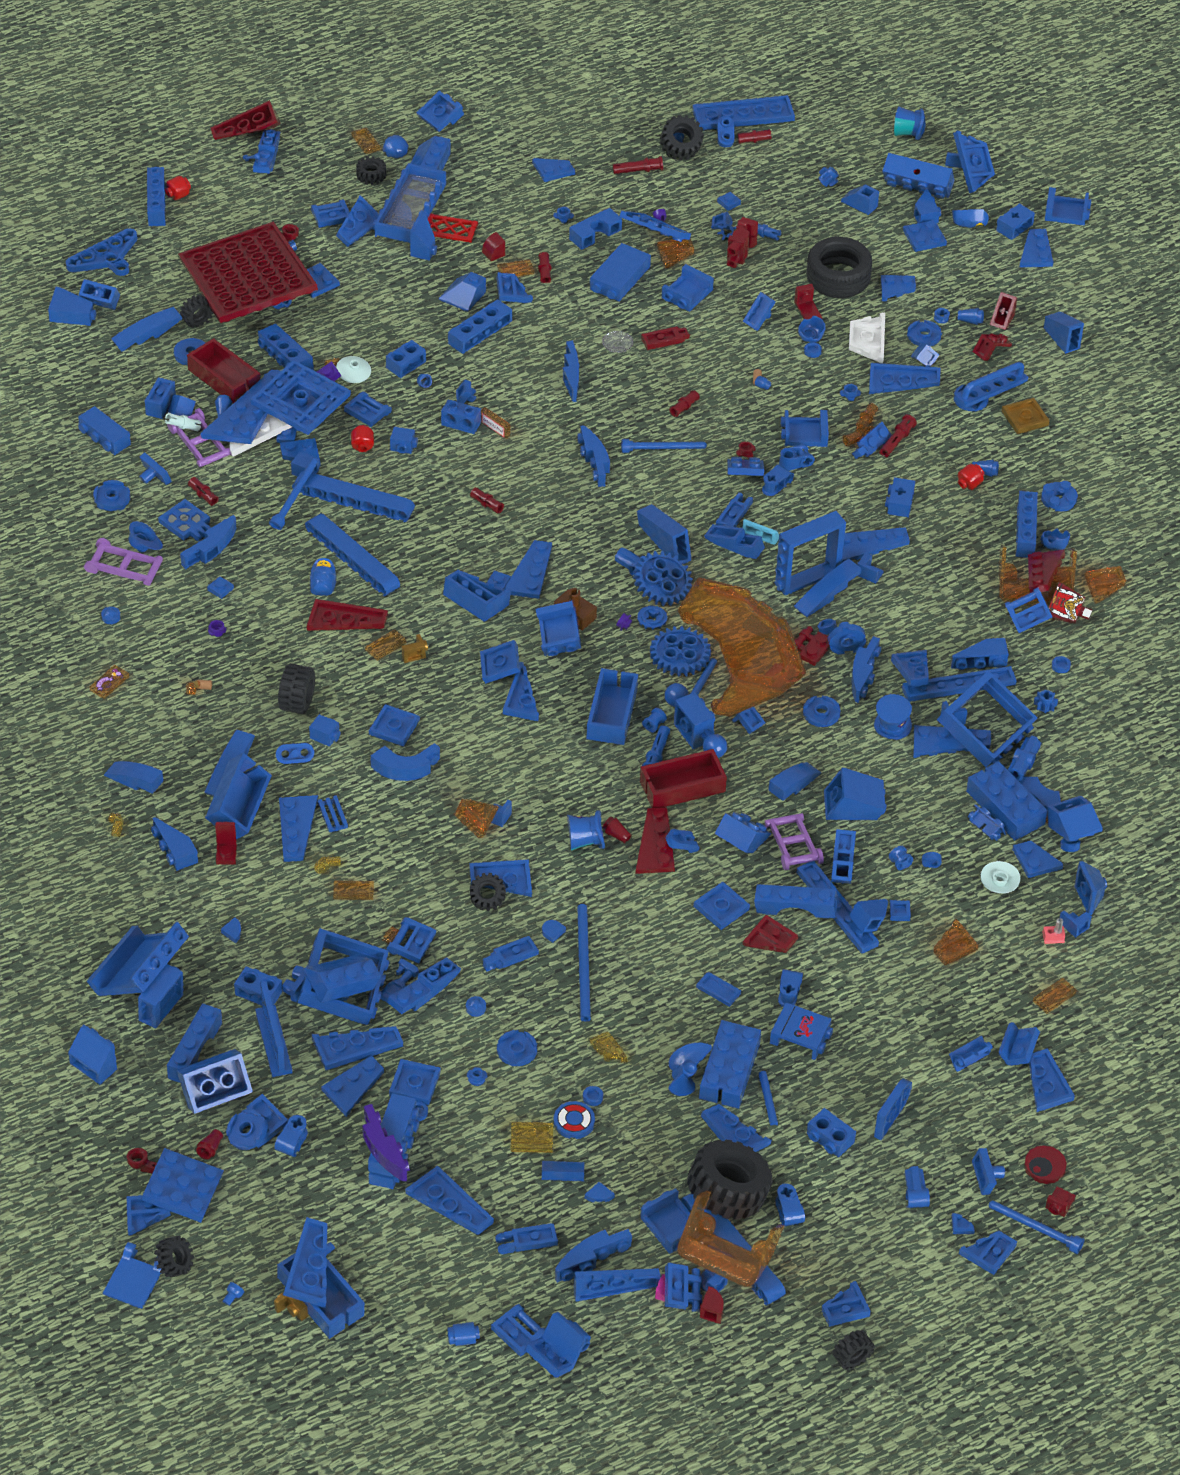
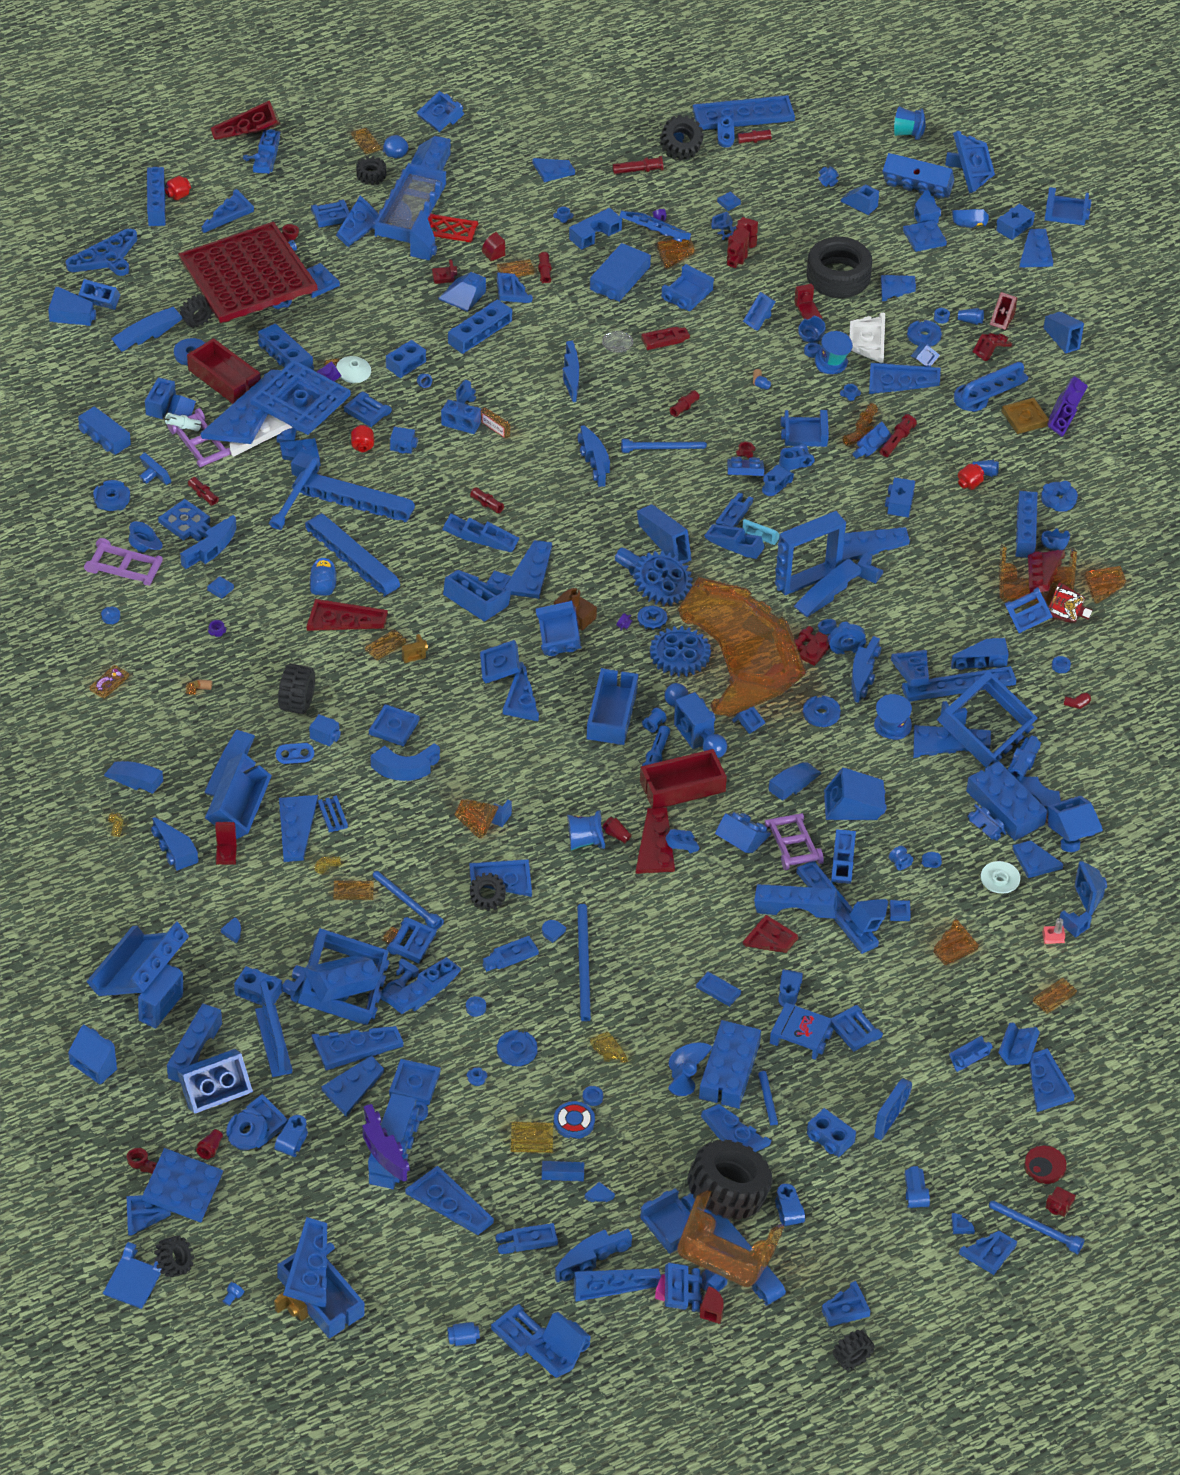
(222, 403): blue cone -> none
(230, 210): none -> blue wing
(431, 920): none -> blue piece
(444, 274): none -> dark red bracket
(482, 534): none -> blue slope
(705, 675): blue bar -> none
(721, 905): blue plate -> none
(764, 230): blue pin -> none
(834, 352): none -> blue hat
(850, 1030): none -> blue plate
(986, 1172): blue tile -> none
(1045, 701): blue gear -> none
(1066, 406): none -> dark purple slope
(1078, 702): none -> dark red arm

